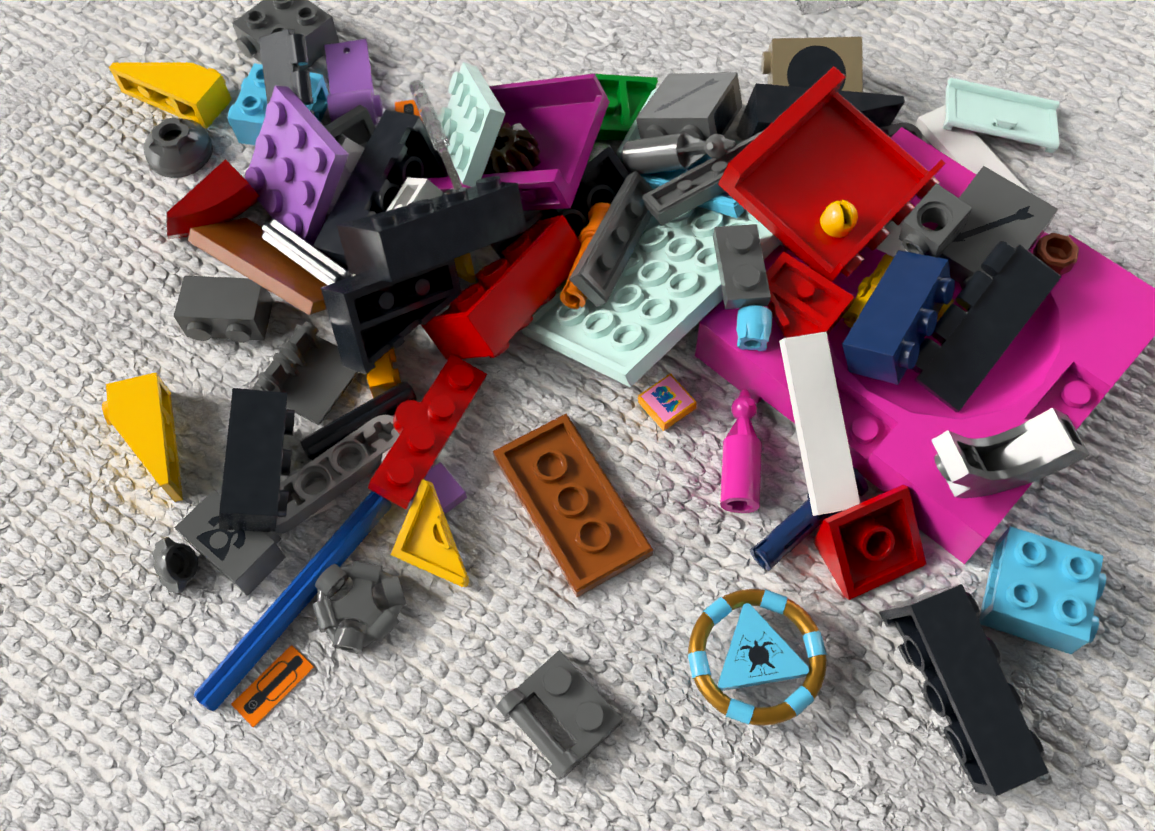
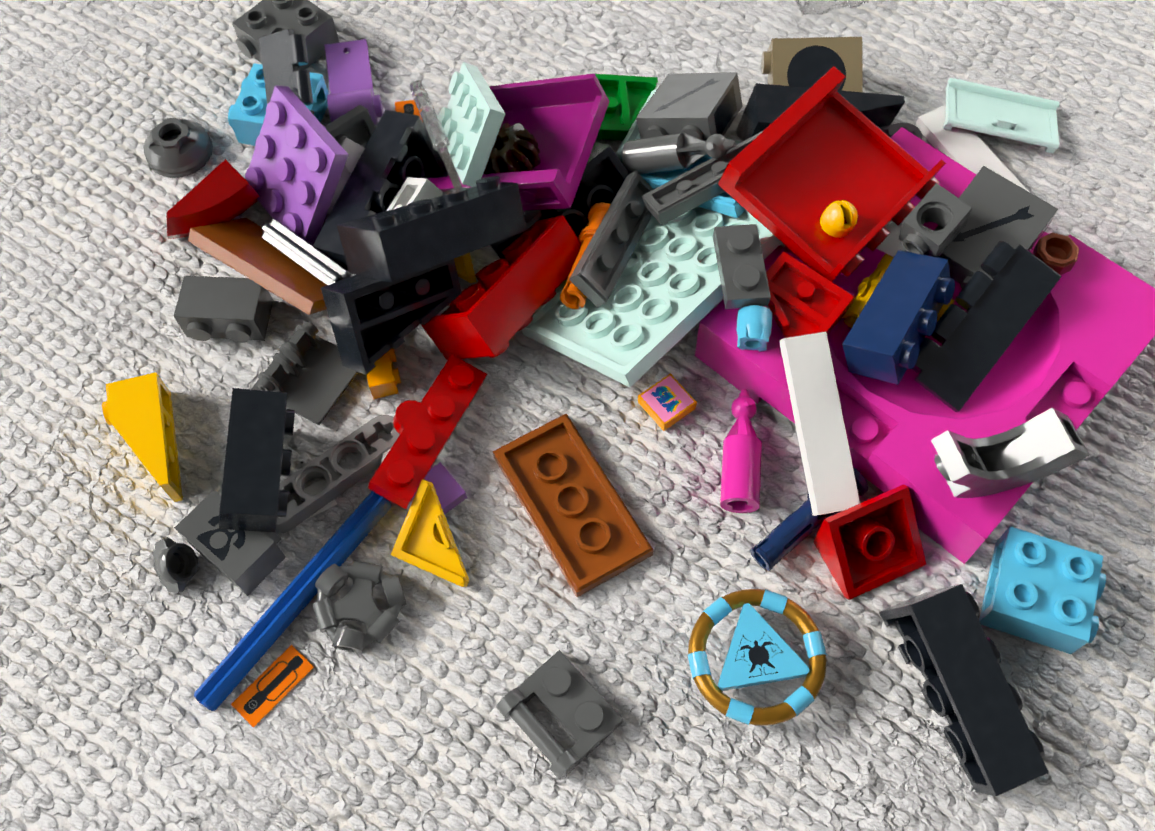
(175, 87): yellow slope -> none
(337, 430): black axle -> none

